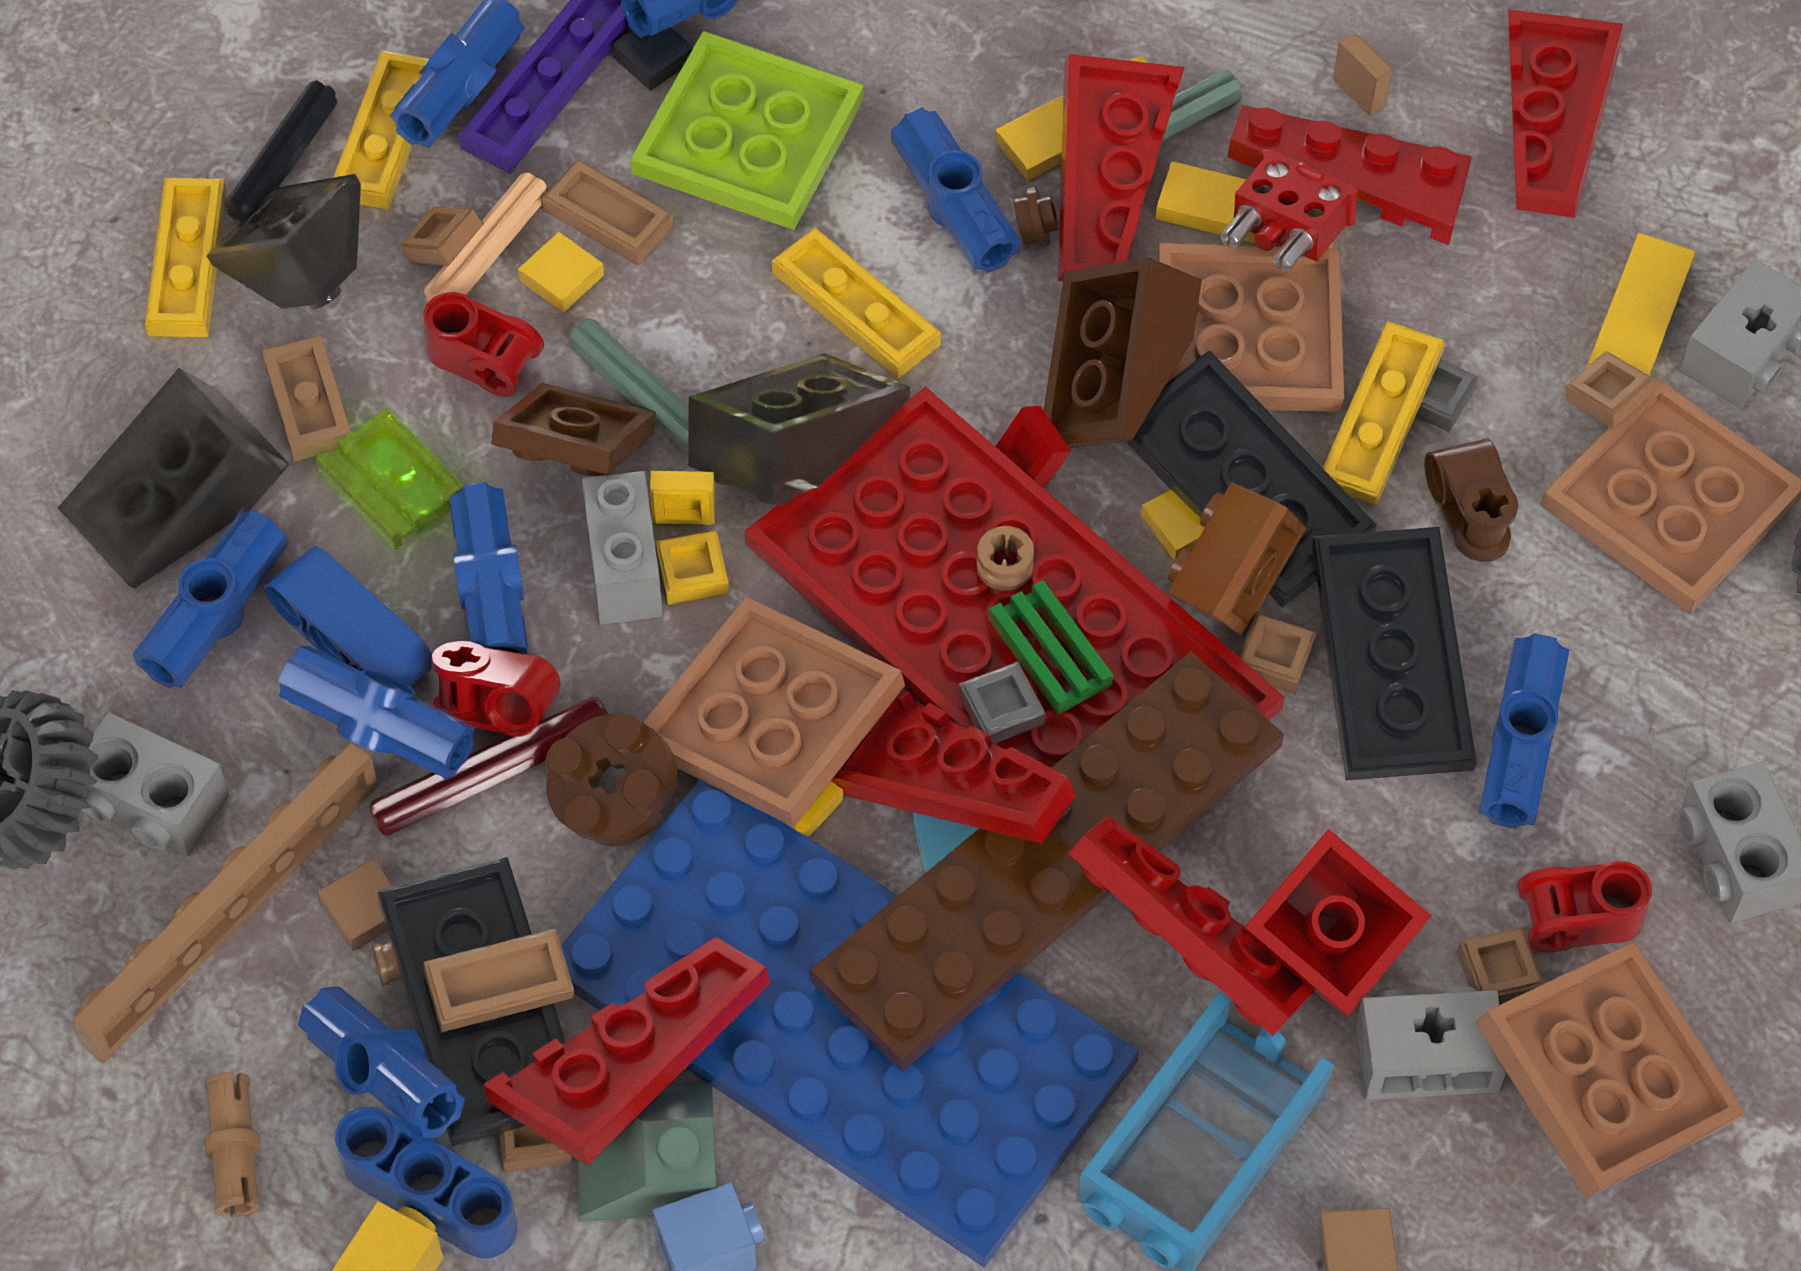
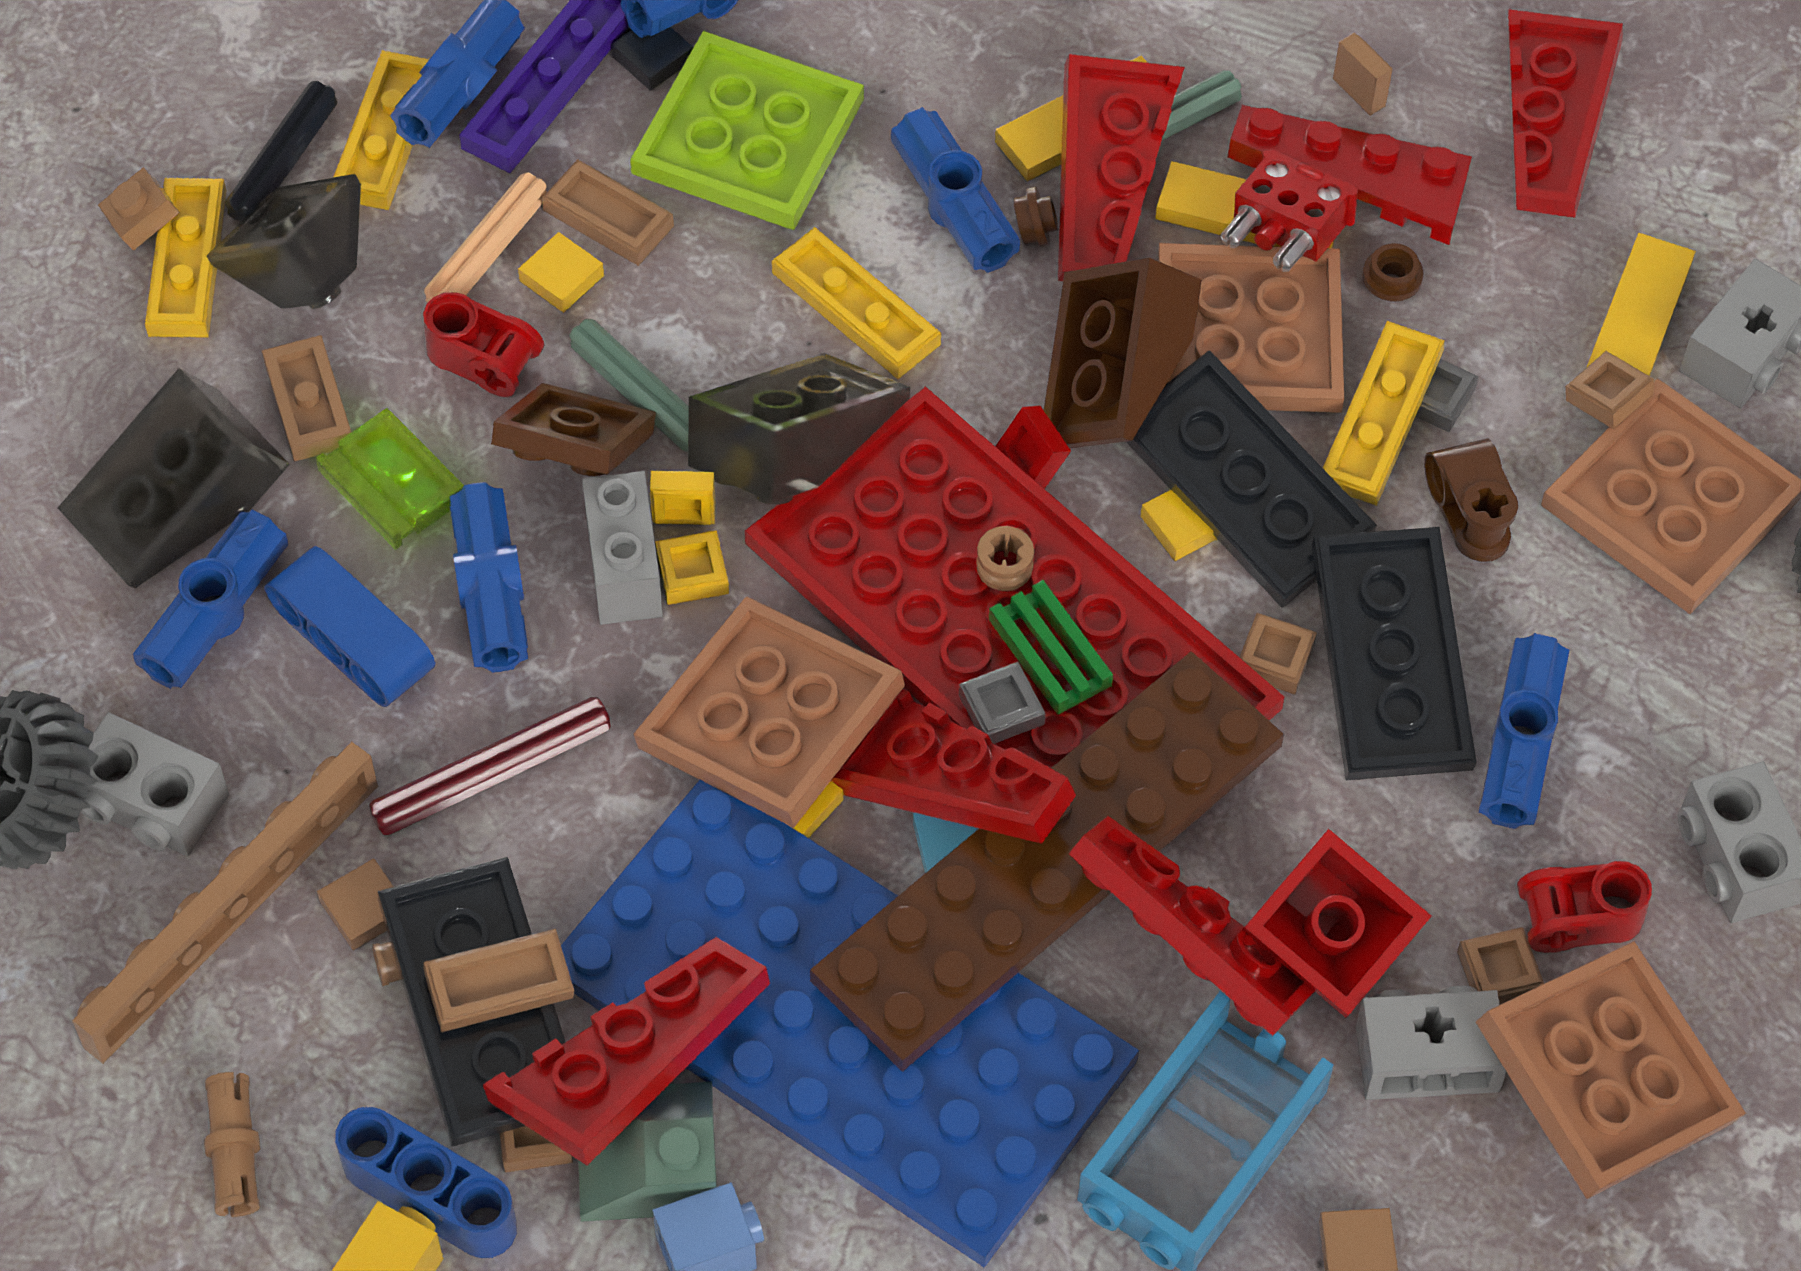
(138, 208): none -> medium nougat plate
(376, 711): blue piece -> none
(381, 1062): blue piece -> none
(441, 235): medium nougat tile -> none
(495, 688): red piece -> none
(583, 757): reddish brown plate -> none
(1235, 557): dark orange slope -> none
(1395, 260): none -> reddish brown plate

